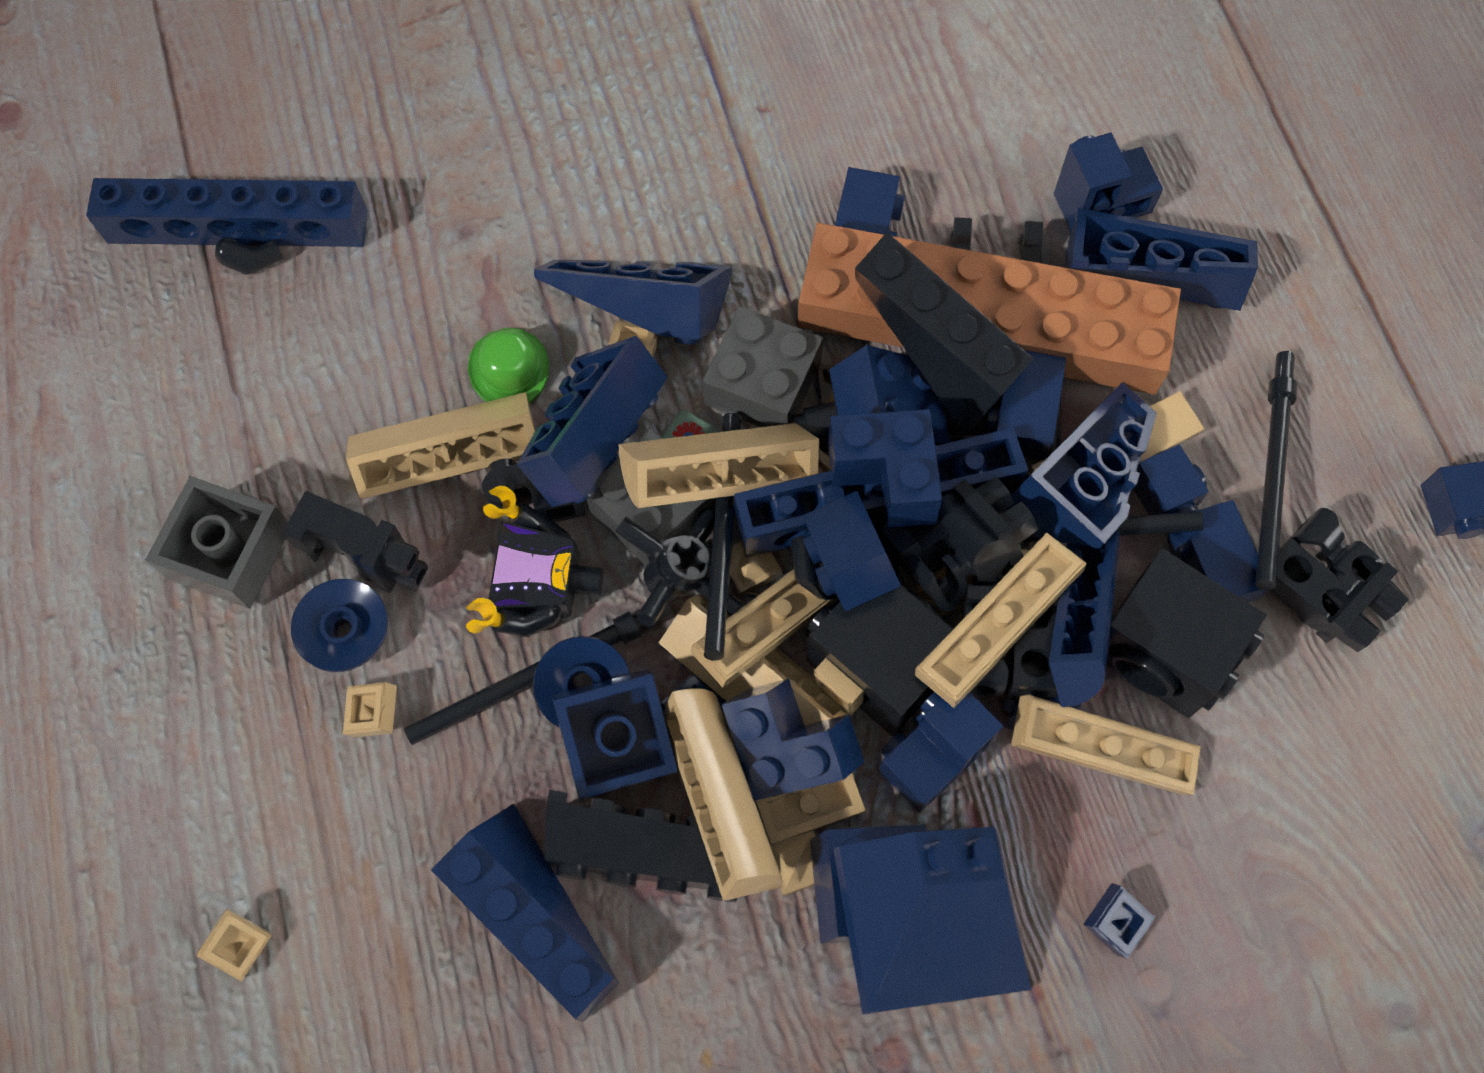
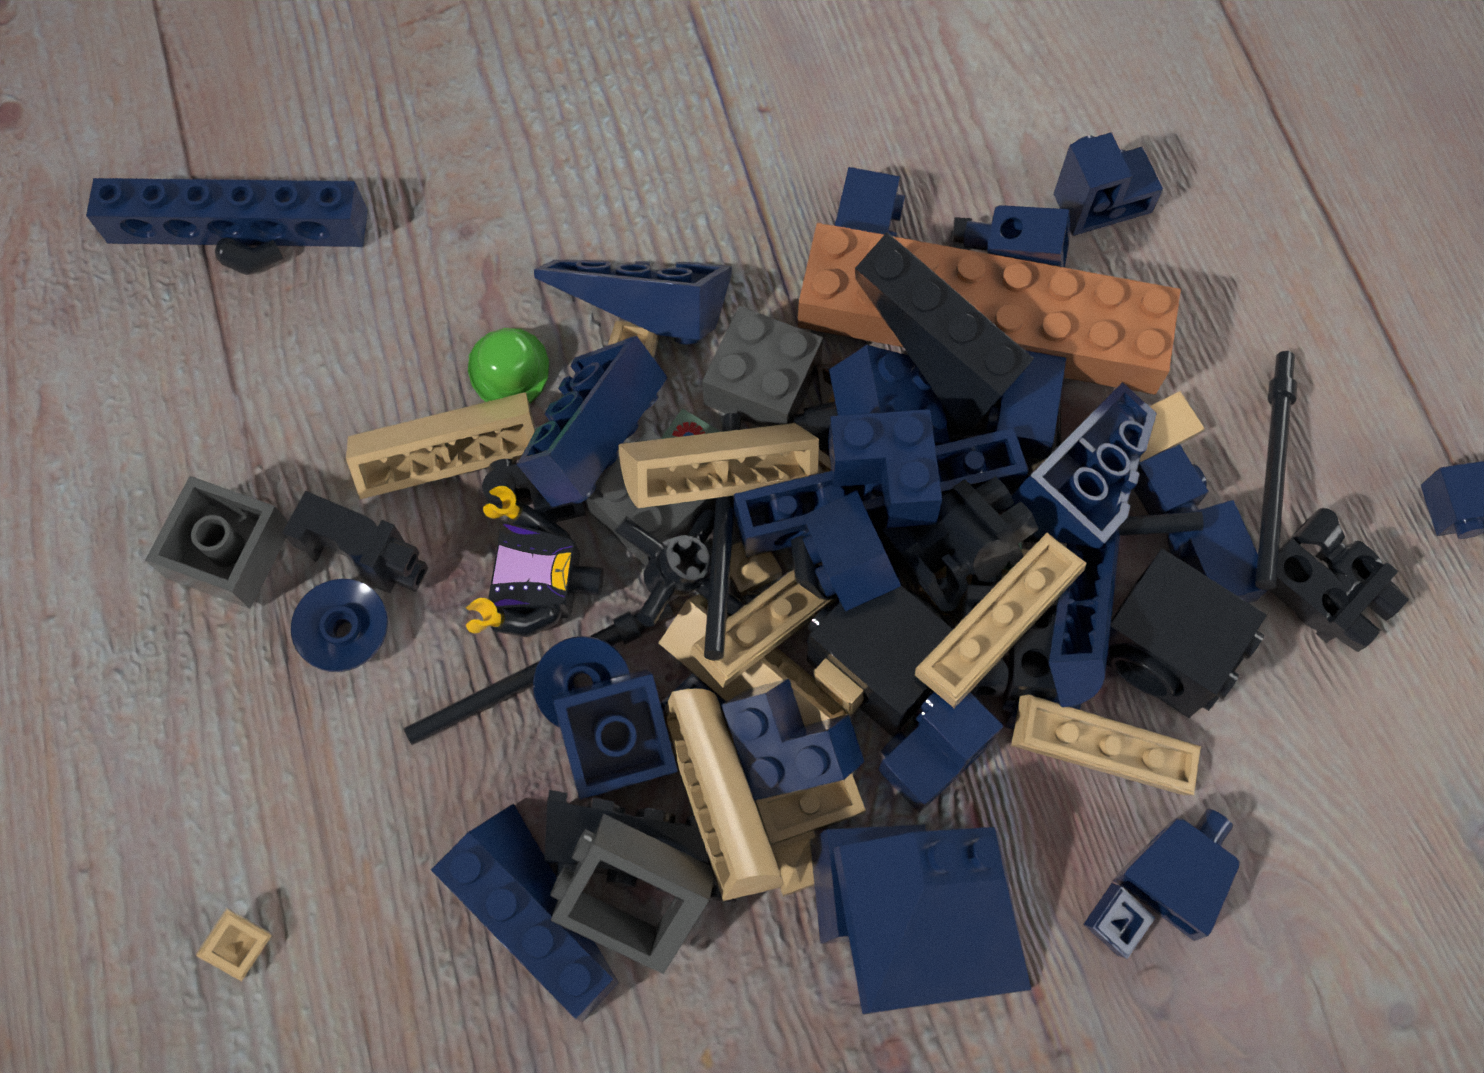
(369, 709): tan tile -> none
(649, 861): none -> dark grey window
(1023, 234): none -> dark blue torso
(1184, 873): none -> dark blue torso
(1202, 264): dark blue wedge -> none

